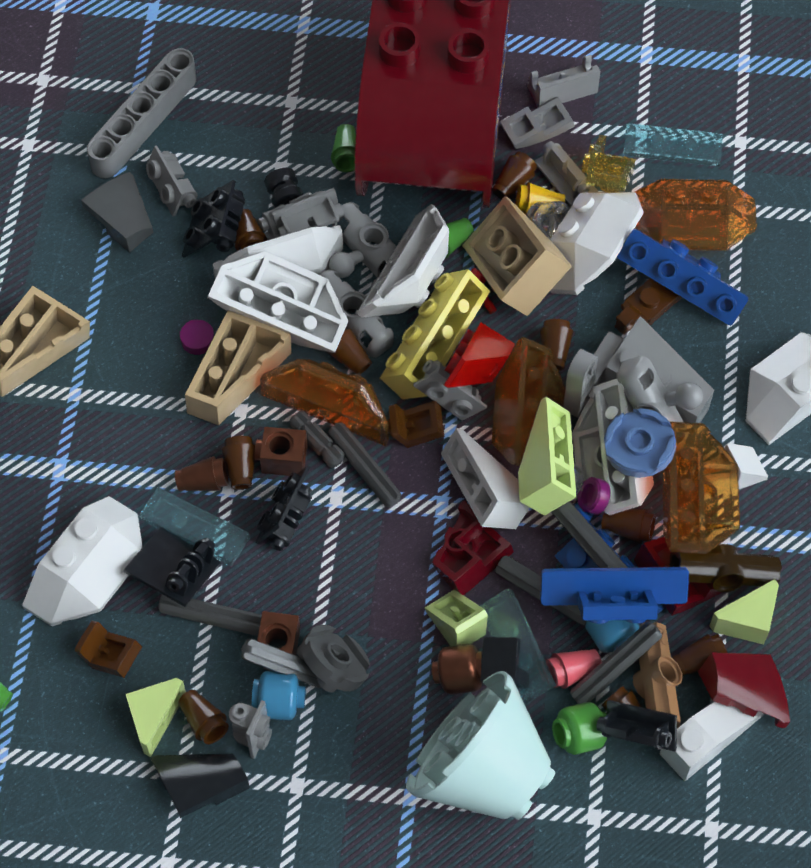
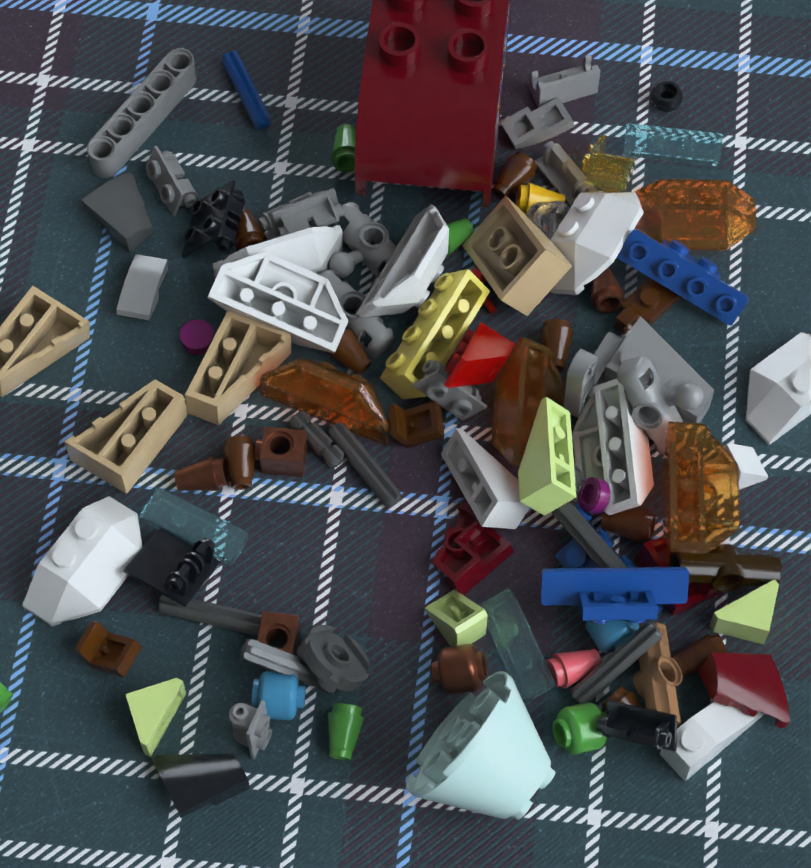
(130, 437): none -> tan wedge
(142, 287): none -> light grey slope
(203, 717): reddish brown cone -> none
(246, 90): none -> blue axle
(282, 186): black wheel -> none
(290, 503): black hinge -> none
(344, 728): none -> bright green cone
(503, 655): black panel -> none
(531, 583): dark grey axle -> none
(606, 292): none -> copper cone
(640, 443): medium blue tile -> none
(666, 90): none -> black plate

